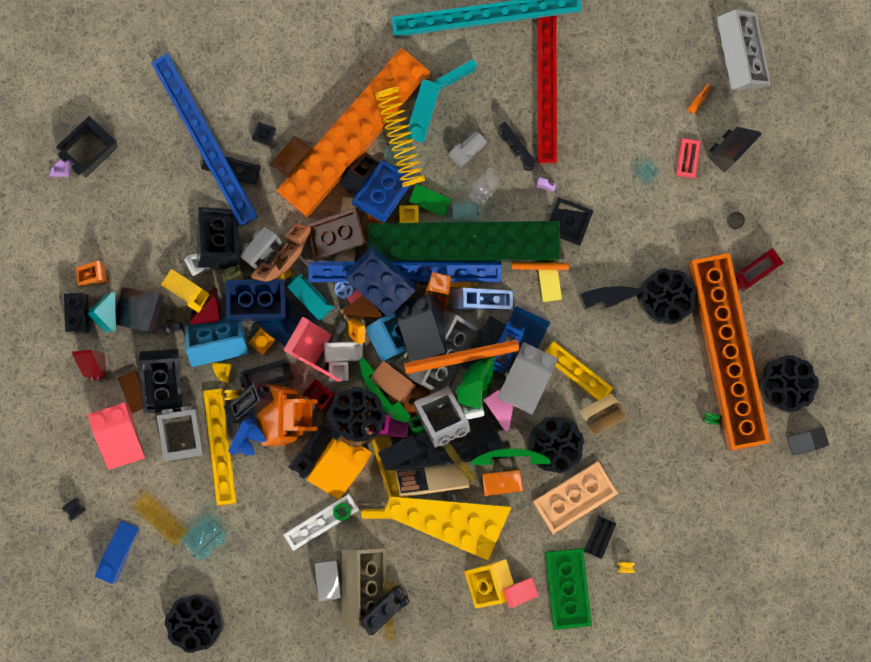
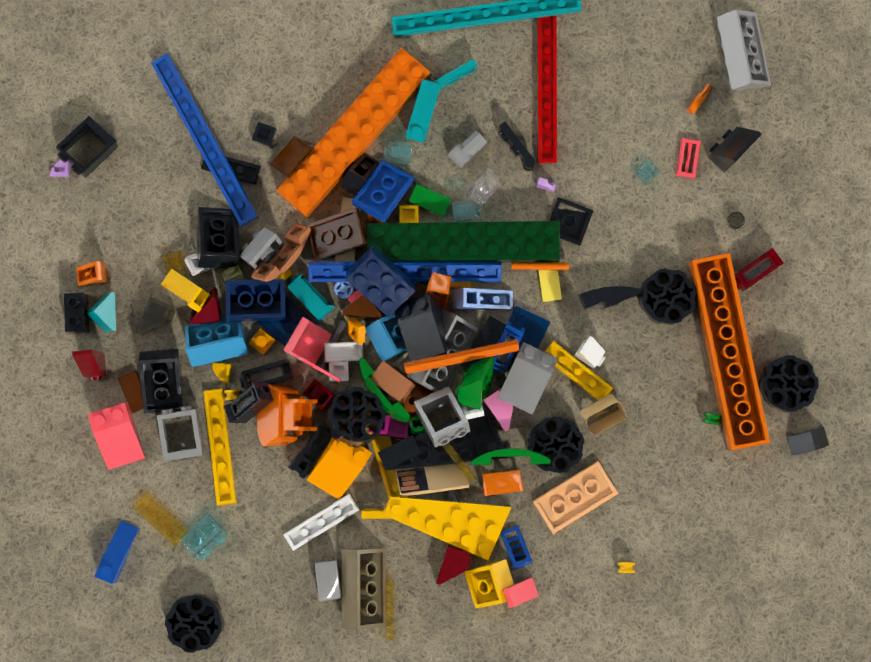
(73, 509): black wheel -> none
(138, 309): black tile -> none
(173, 328): black tile -> none
(174, 261): none -> clear yellow tile
(247, 431): blue tile -> none
(347, 509): green bush -> none
(384, 610): black plate -> none
(418, 178): yellow piece -> none
(453, 564): none -> dark red slope
(516, 565): none -> blue slope
(568, 588): green tile -> none
(590, 353): none -> white slope
(607, 539): black tile -> none

